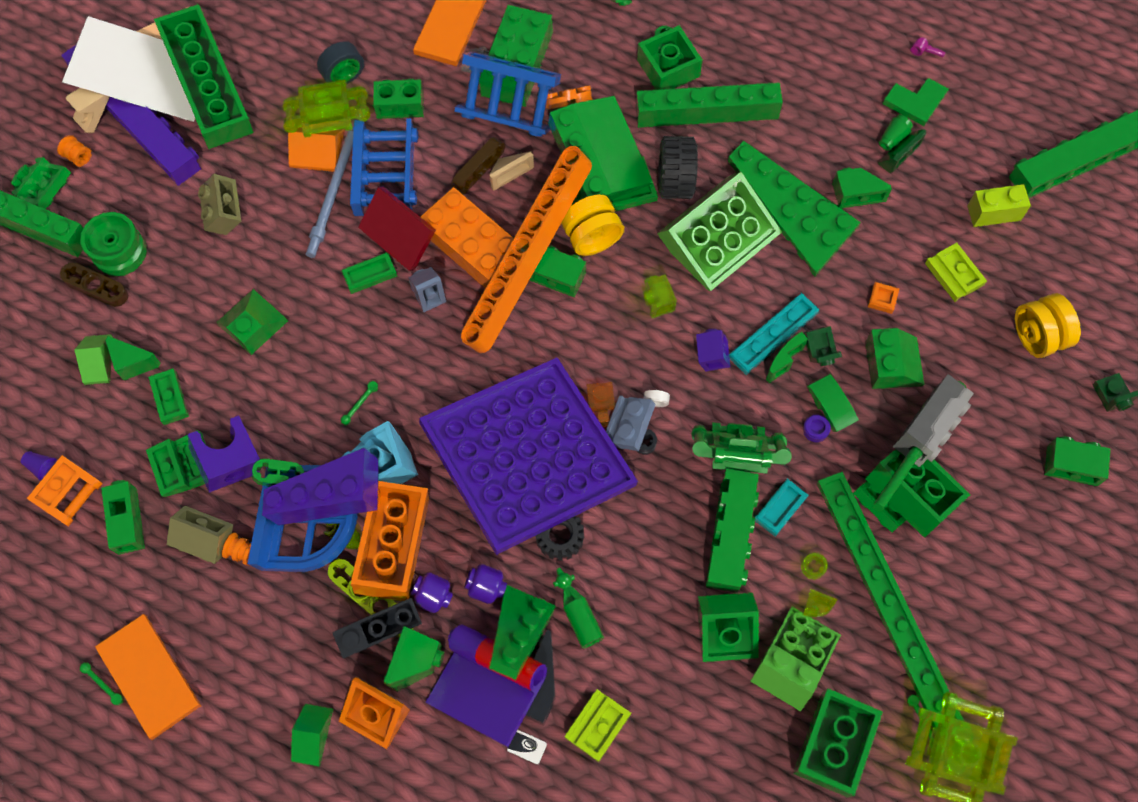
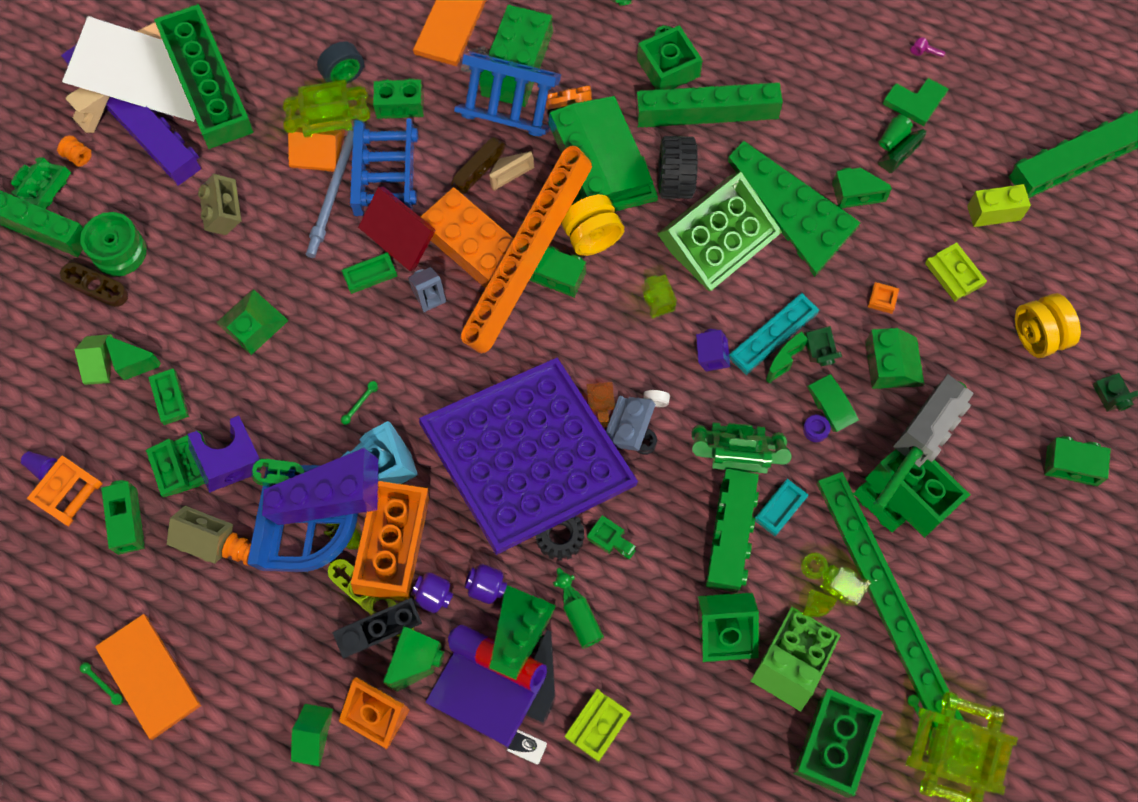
(609, 536): none -> green plate
(844, 585): none -> clear neon green brick

